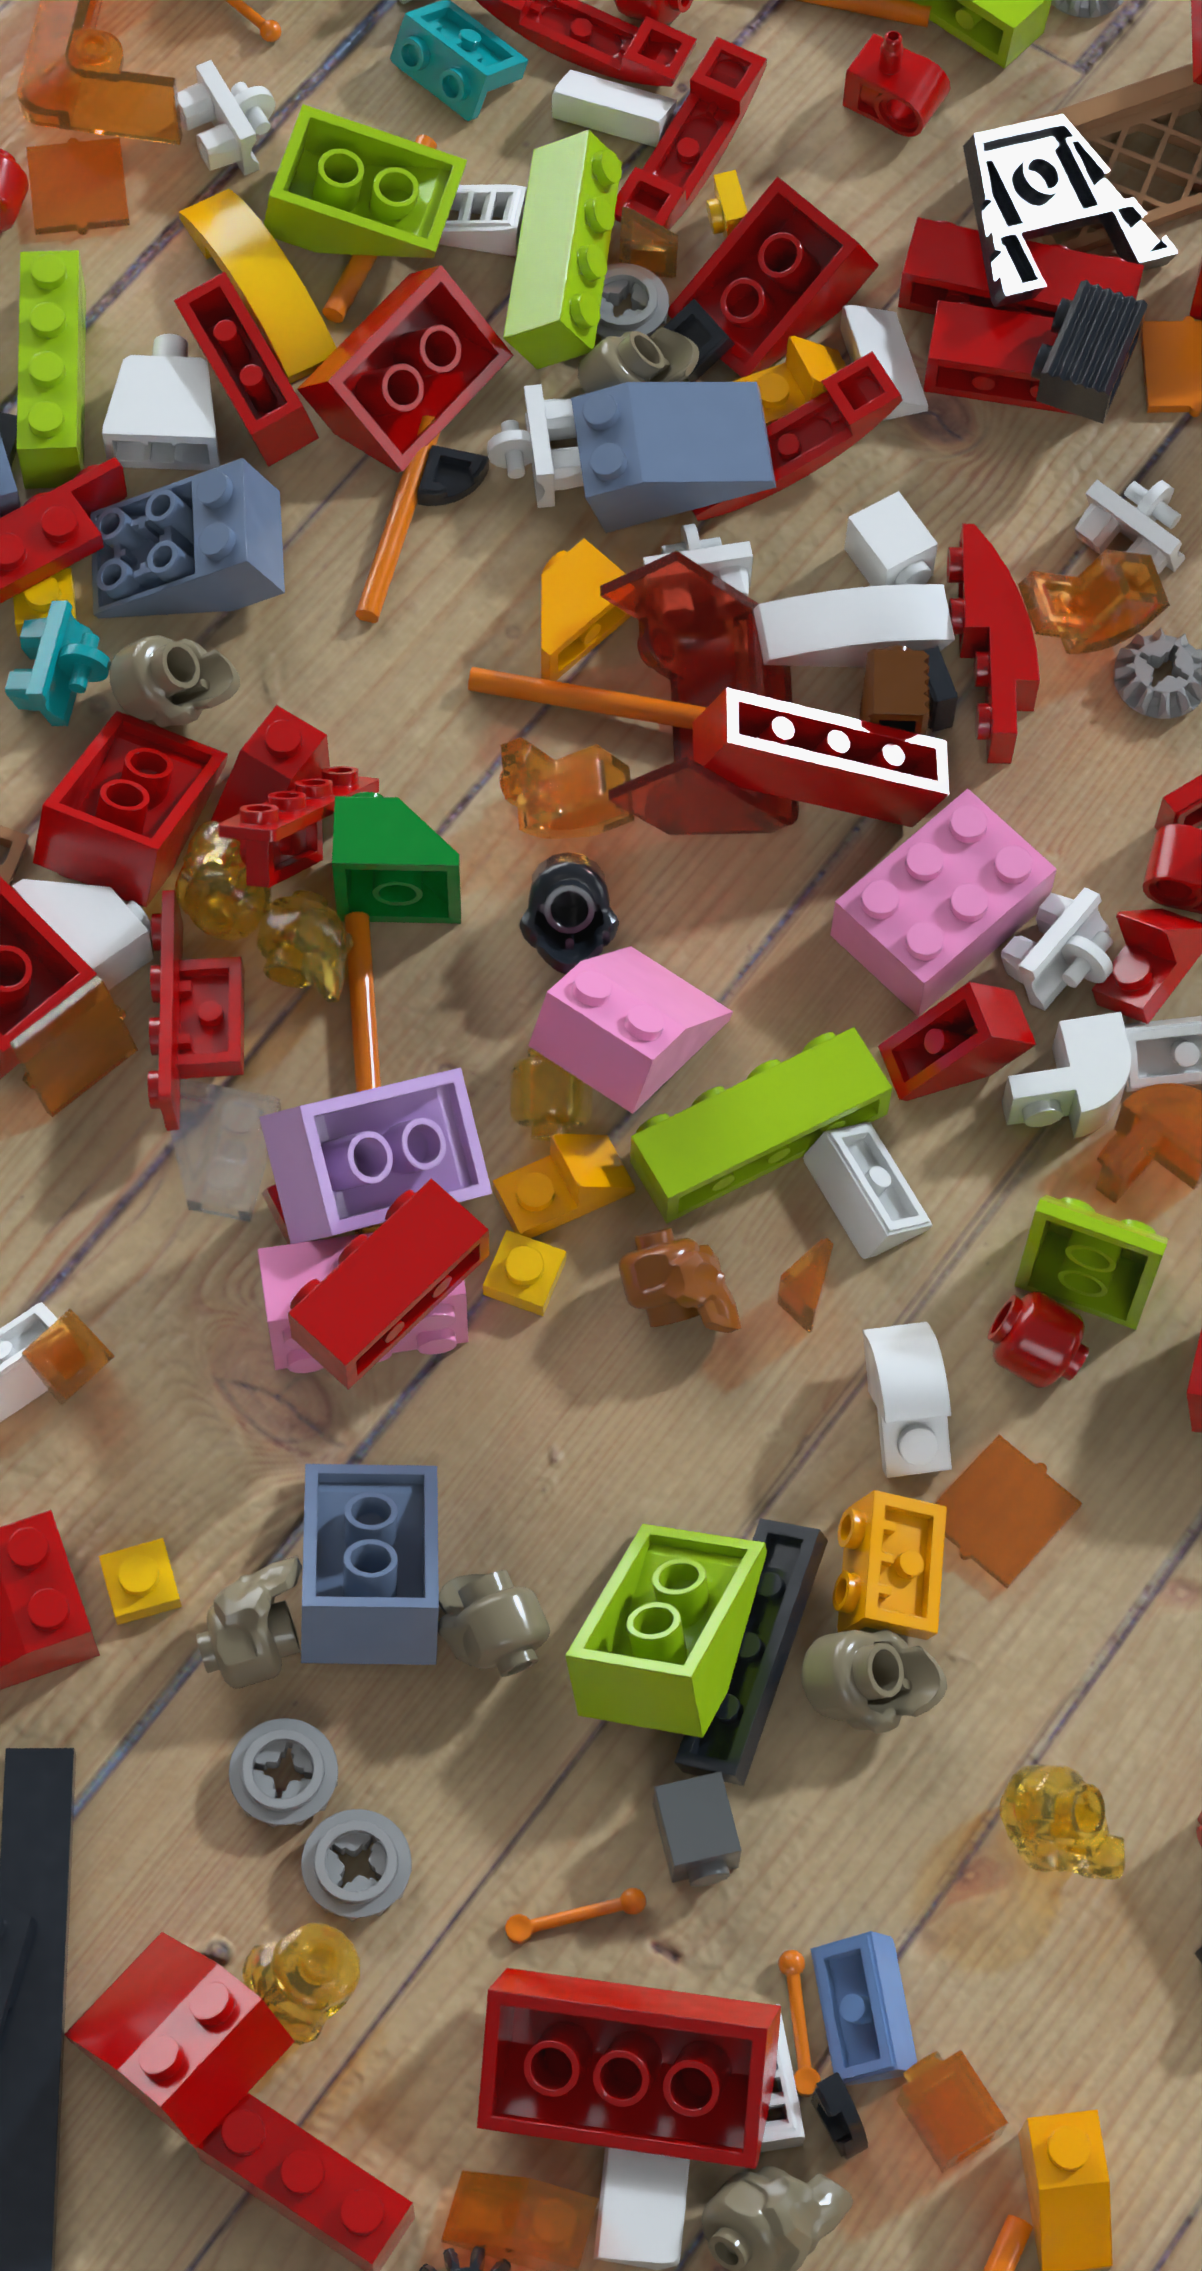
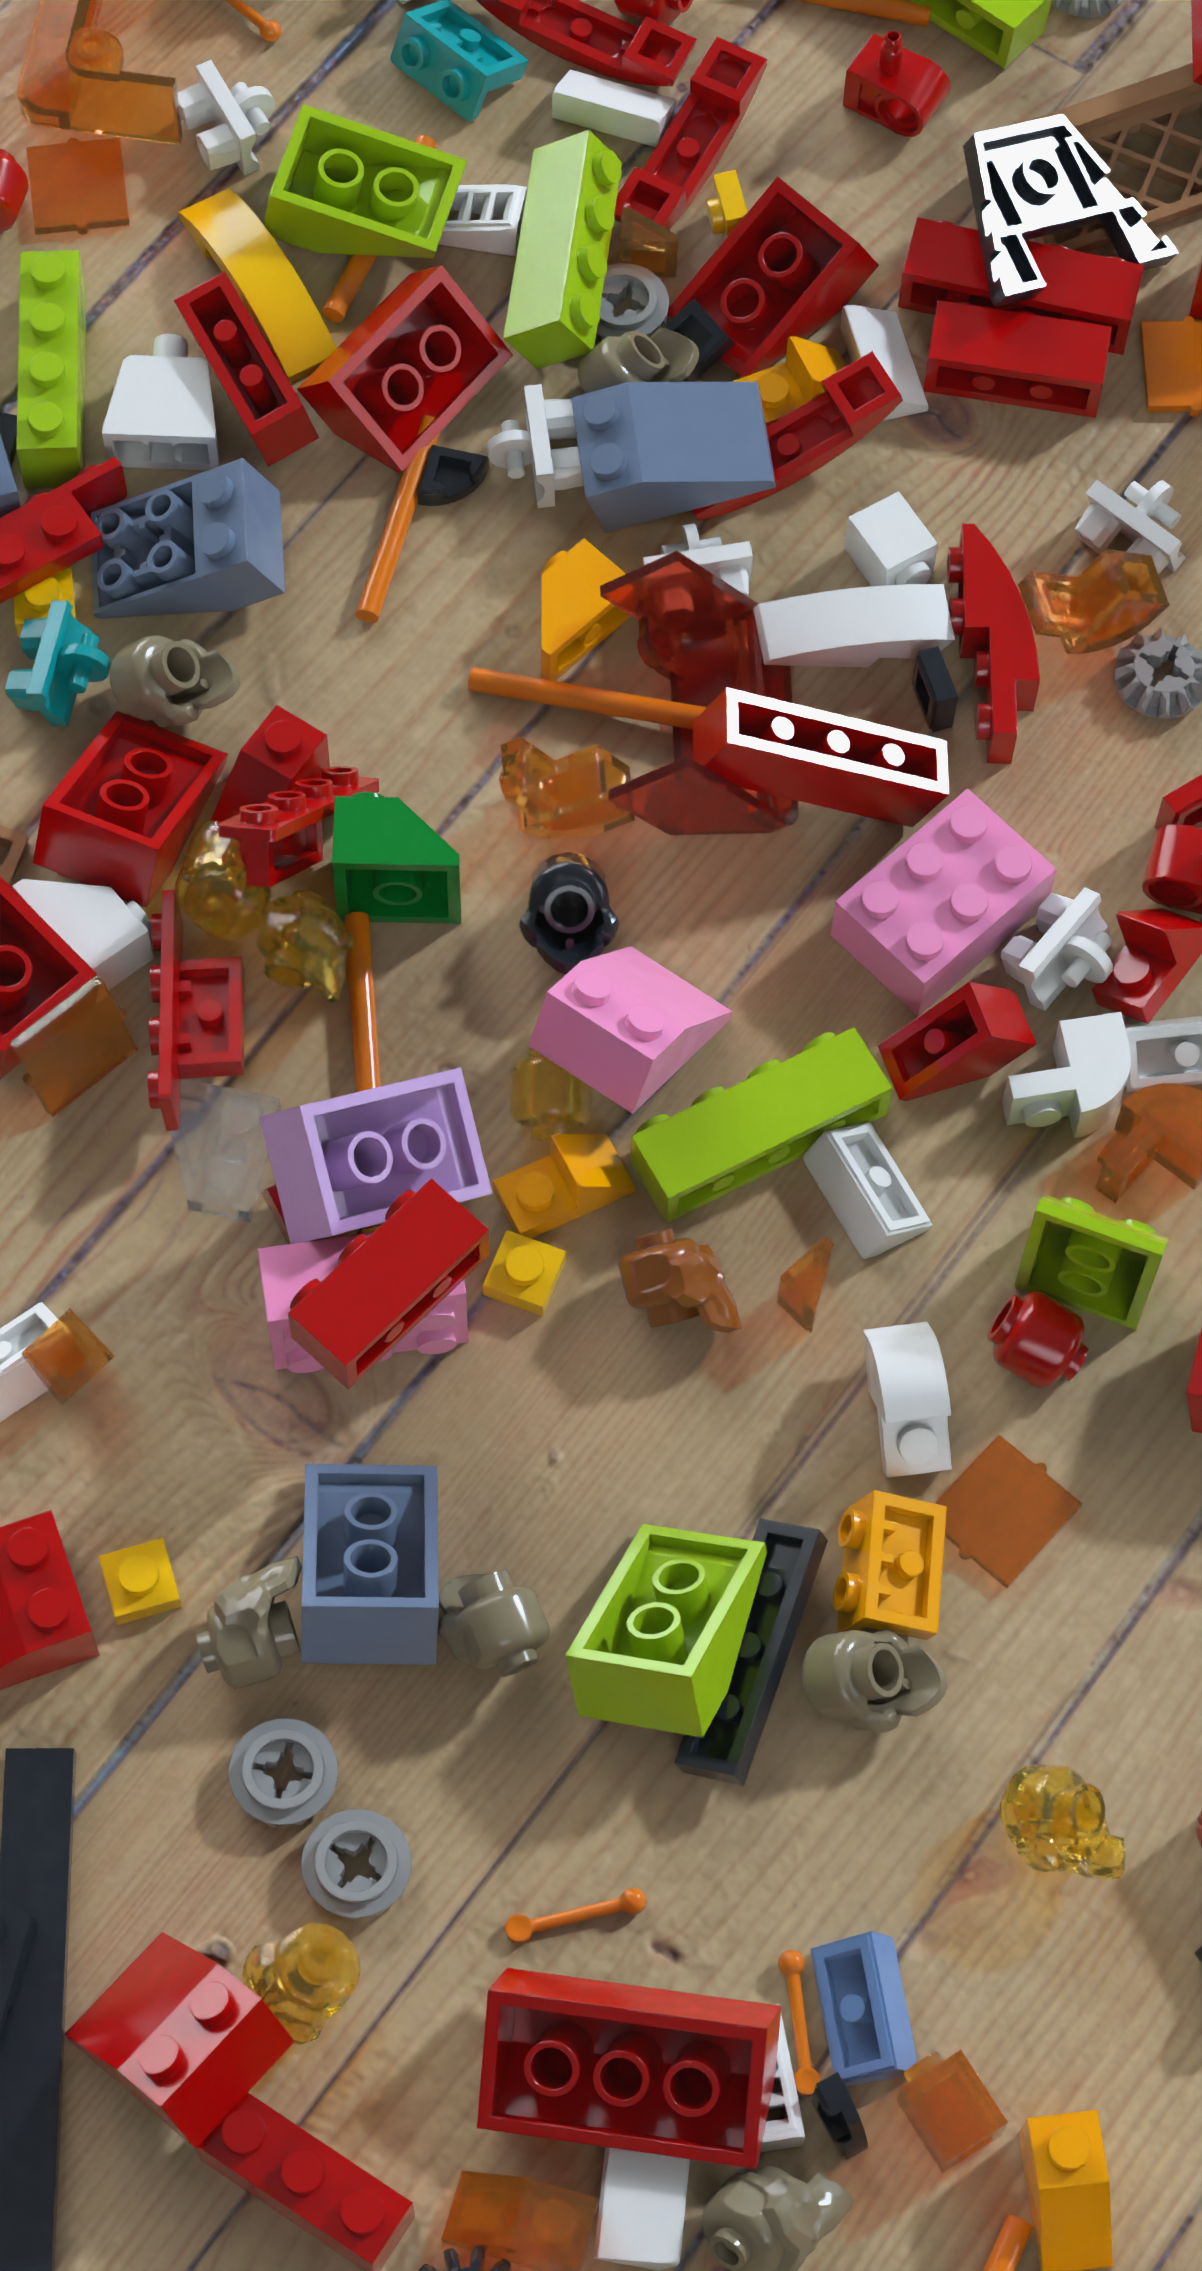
(697, 1829): dark grey brick -> none
(896, 689): reddish brown brick -> none
(1090, 351): black brick -> none

